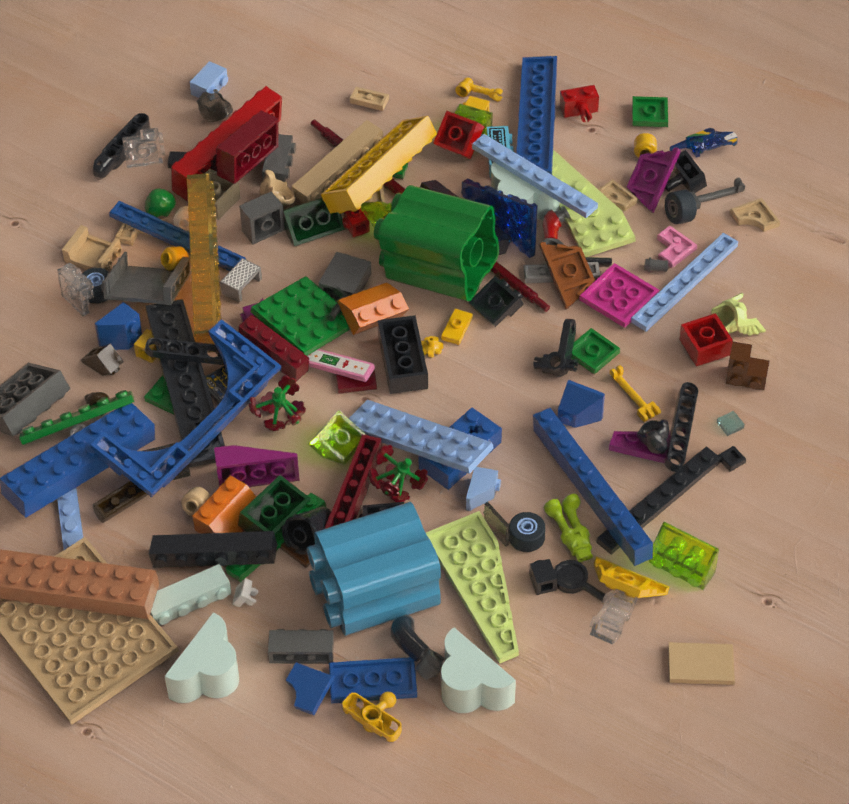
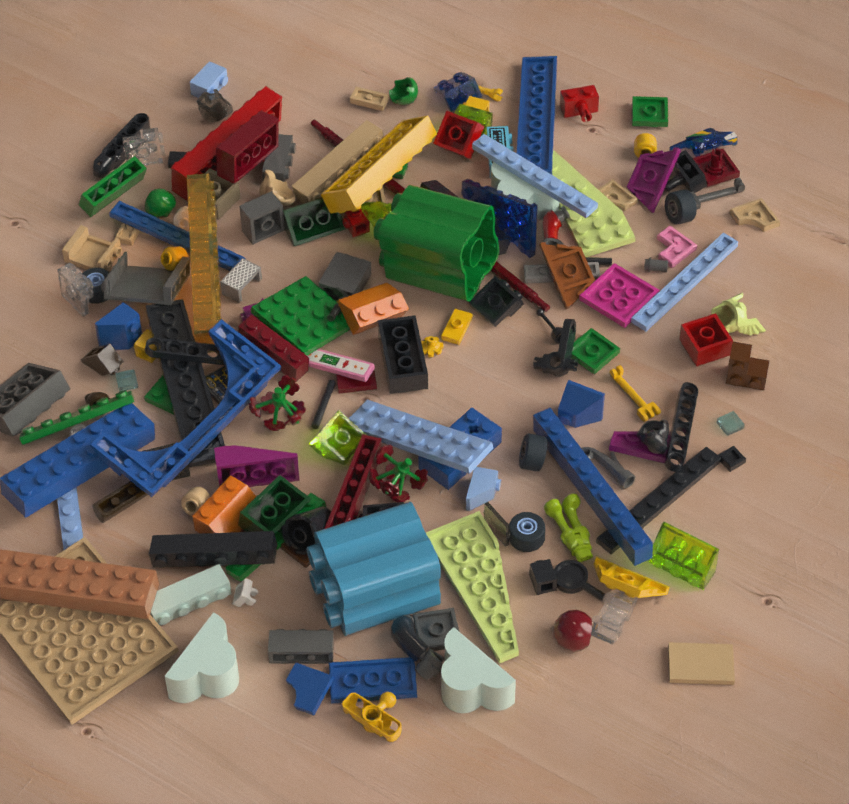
(112, 186): none -> green brick
(126, 380): none -> clear light blue tile
(323, 404): none -> black bar
(404, 91): none -> green hair
(434, 626): none -> dark grey tile
(458, 89): none -> clear blue bracket
(533, 452): none -> black wheel
(556, 332): none -> black hinge
(573, 630): none -> dark red helmet
(623, 476): none -> dark grey plant
(713, 163): none -> dark red plate

